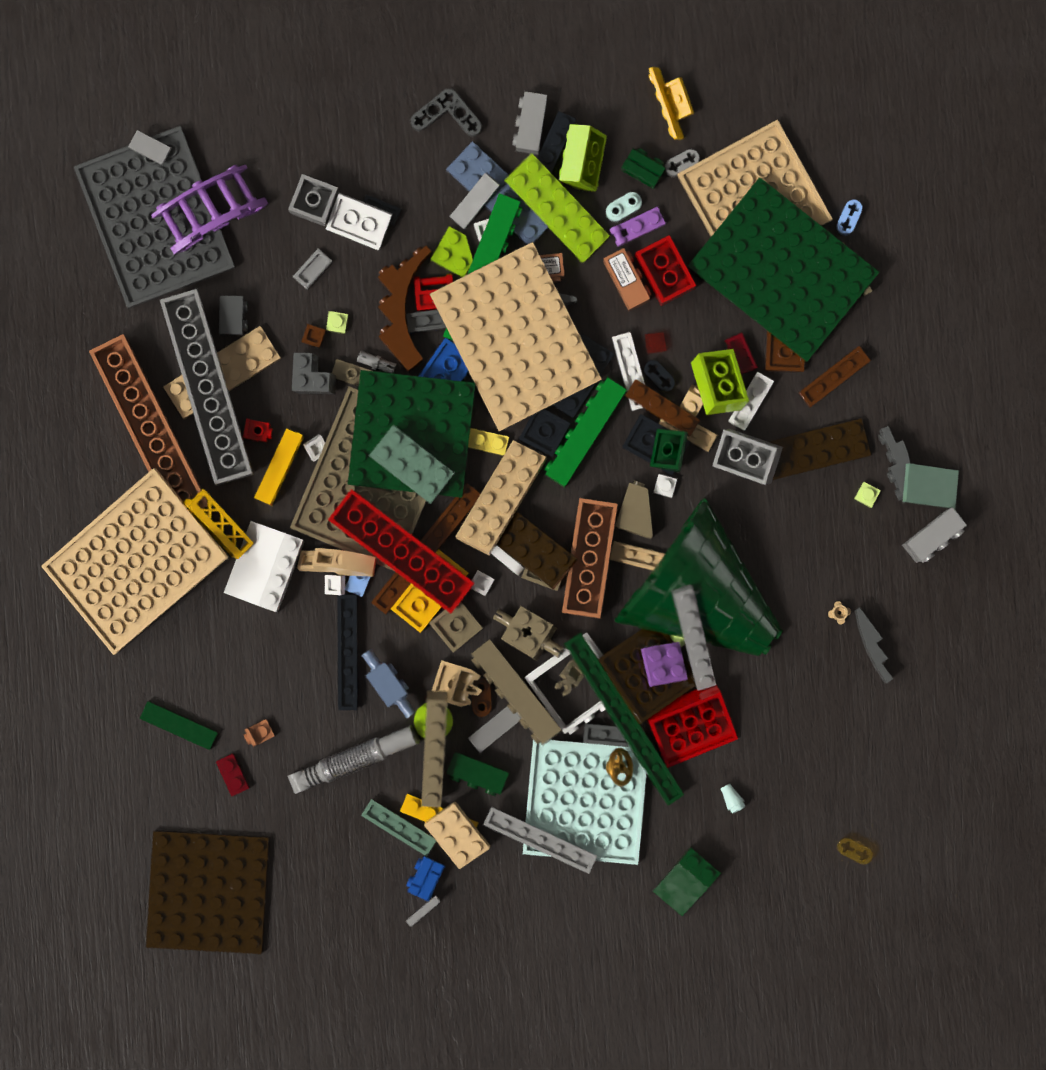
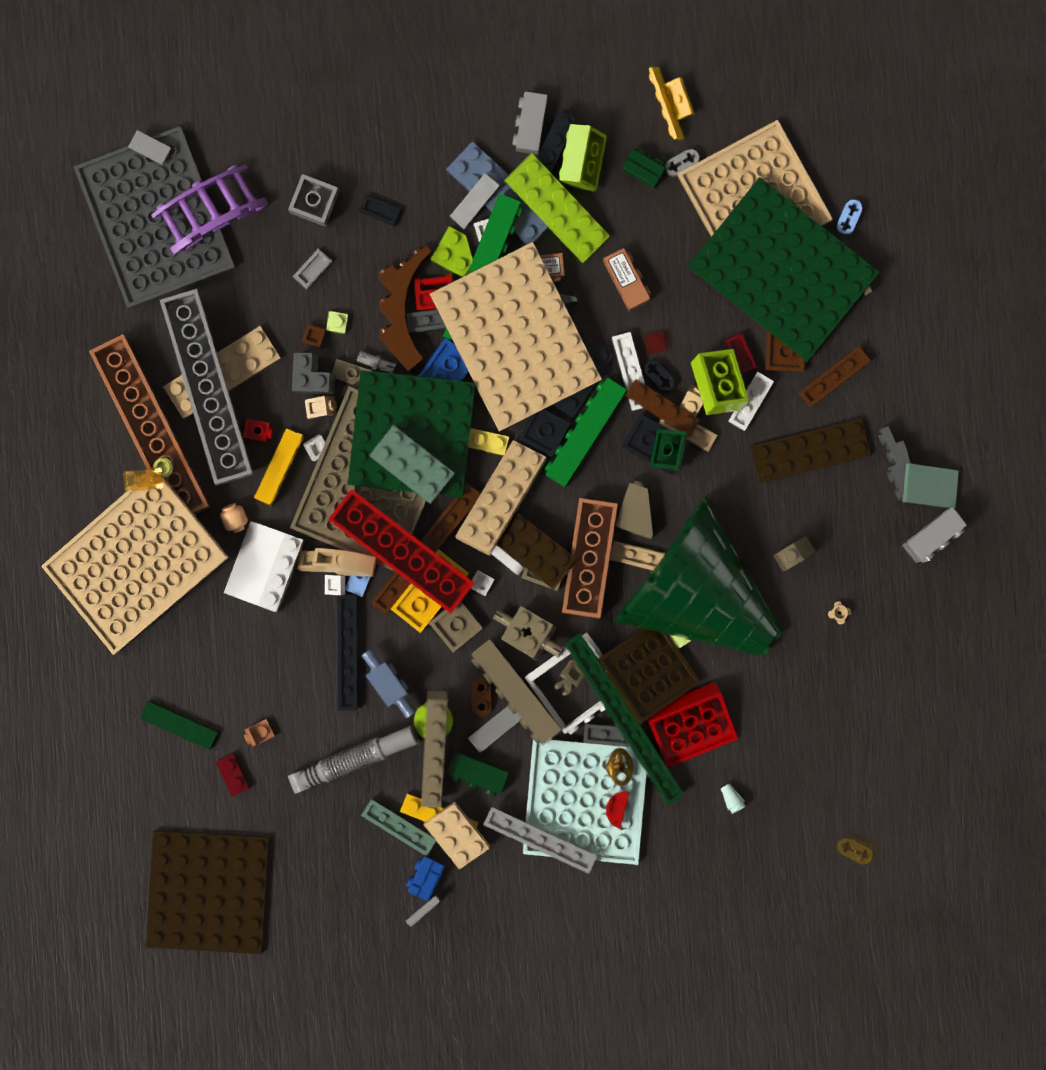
(143, 479): none -> clear yellow slope
(165, 465): none -> yellowish green plate
(213, 529): yellow fence -> none
(232, 316): dark grey brick -> none
(233, 517): none -> light nougat head
(320, 407): none -> tan bracket
(359, 221): white plate -> none
(451, 107): dark grey beam -> none
(457, 682): tan plate -> none
(616, 808): none -> red plate
(622, 204): light aqua plate -> none
(638, 226): medium lavender plate -> none
(664, 664): medium lavender plate -> none
(665, 270): red brick -> none
(665, 485): white plate -> none
(686, 881): dark green slope -> none
(694, 637): light grey plate -> none
(747, 456): light grey brick -> none
(794, 553): none -> dark tan slope
(867, 494): yellowish green plate -> none
(870, 638): dark grey slope -> none

